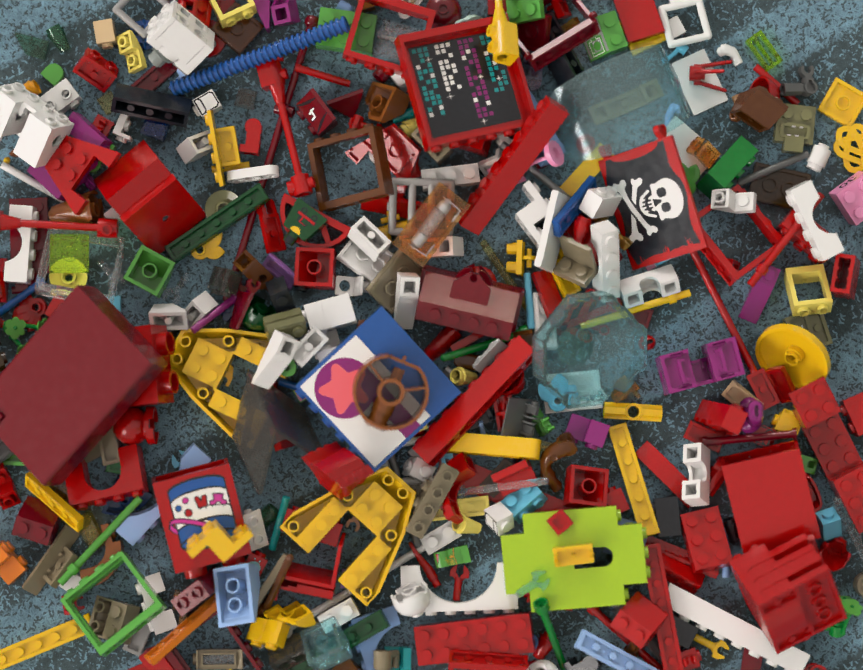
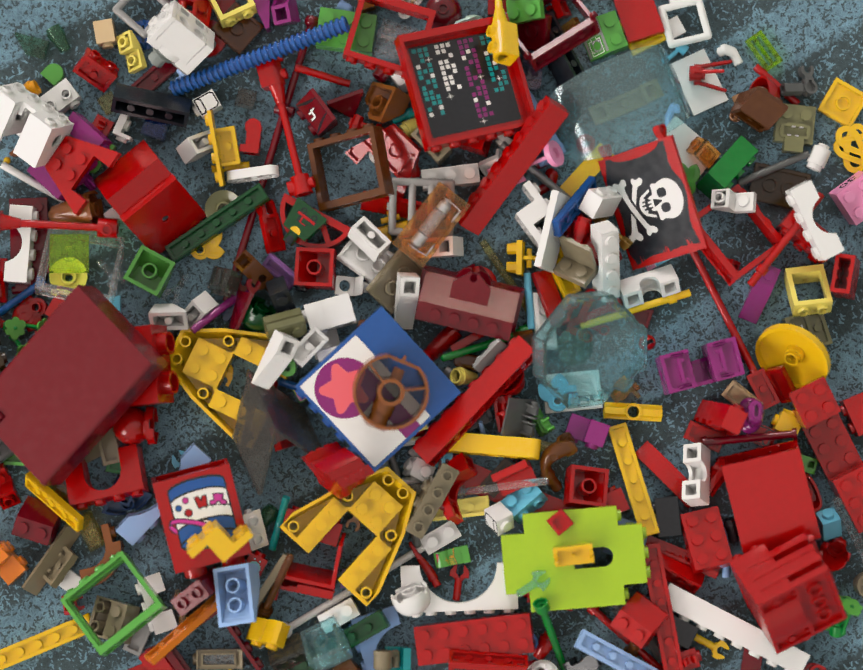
(75, 566): bright green bar -> none
(294, 614): yellow slope -> none
(468, 526): light yellow cone -> none
(552, 175): none -> red arm

